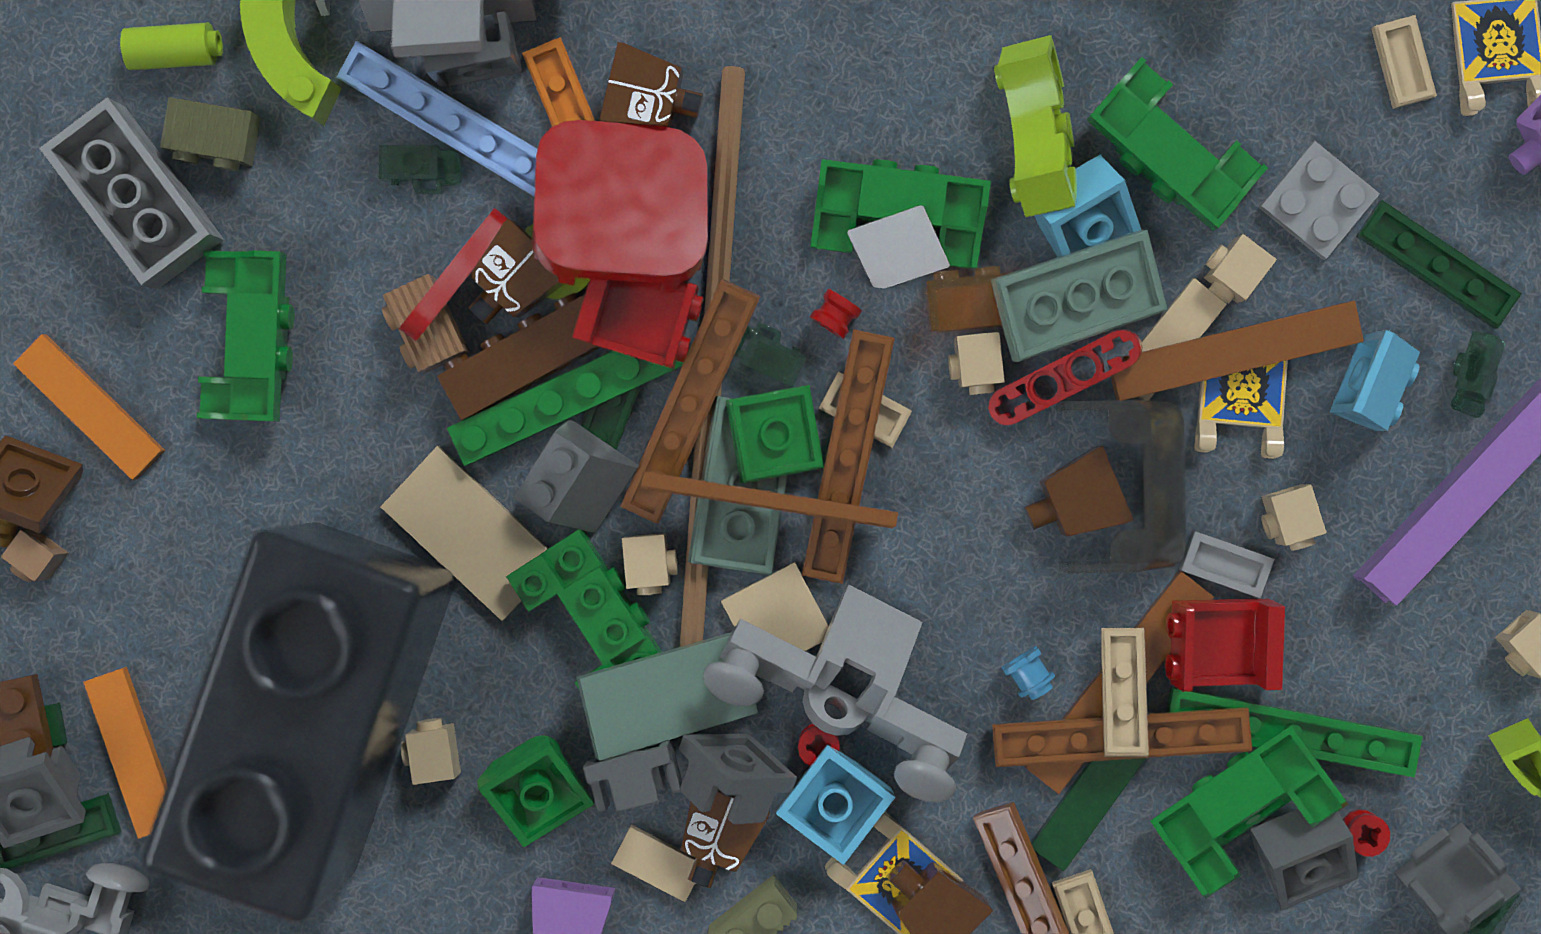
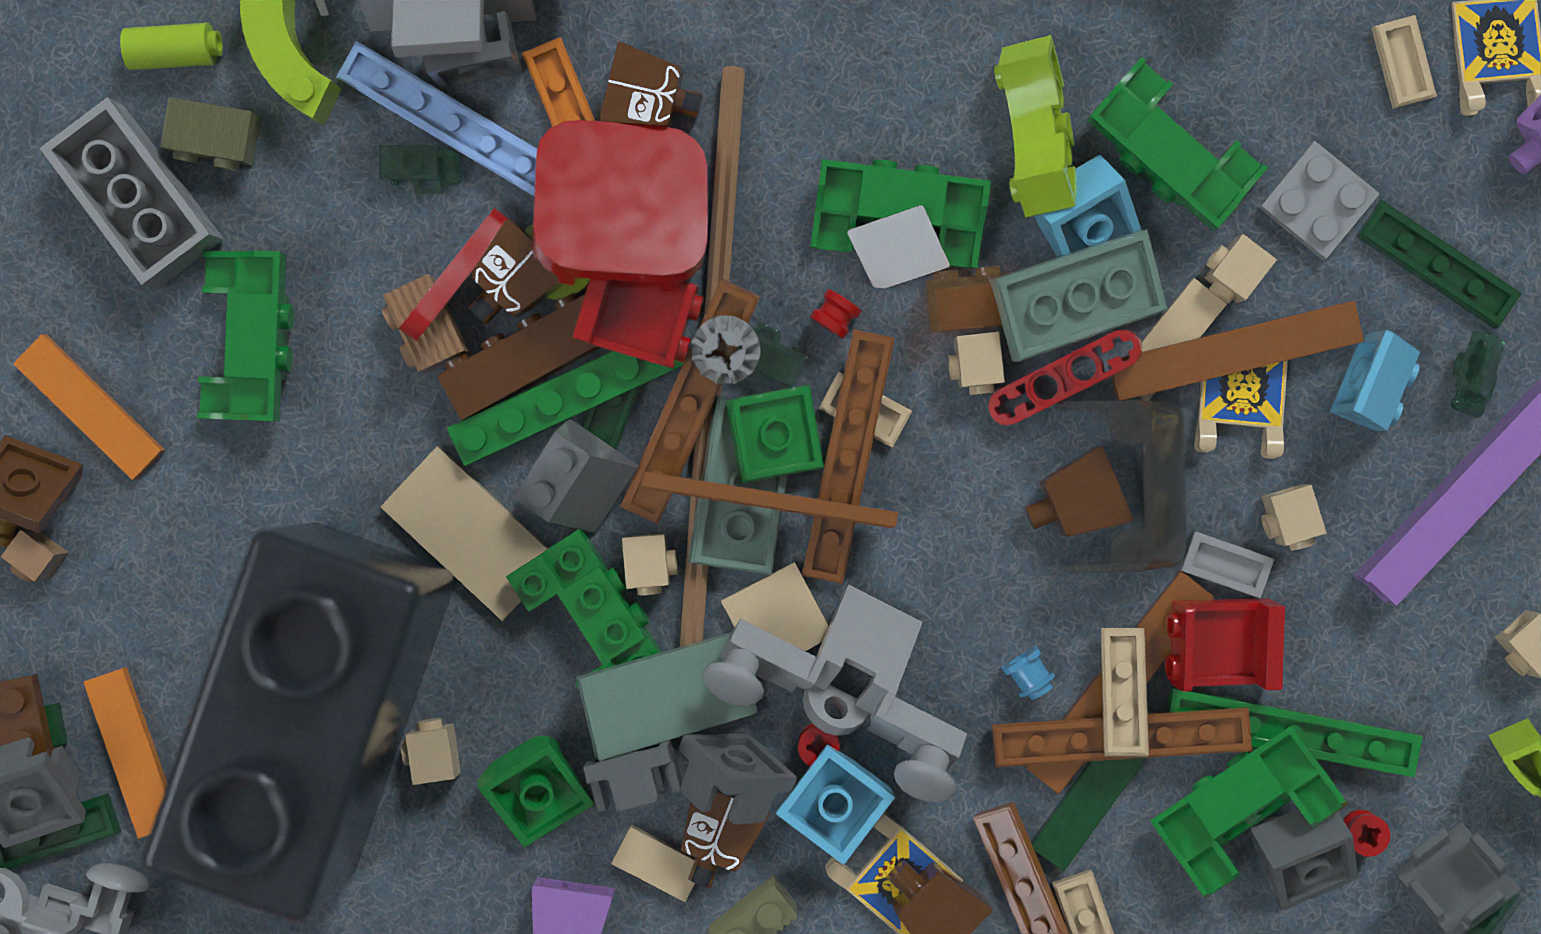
(735, 333): none -> light grey gear

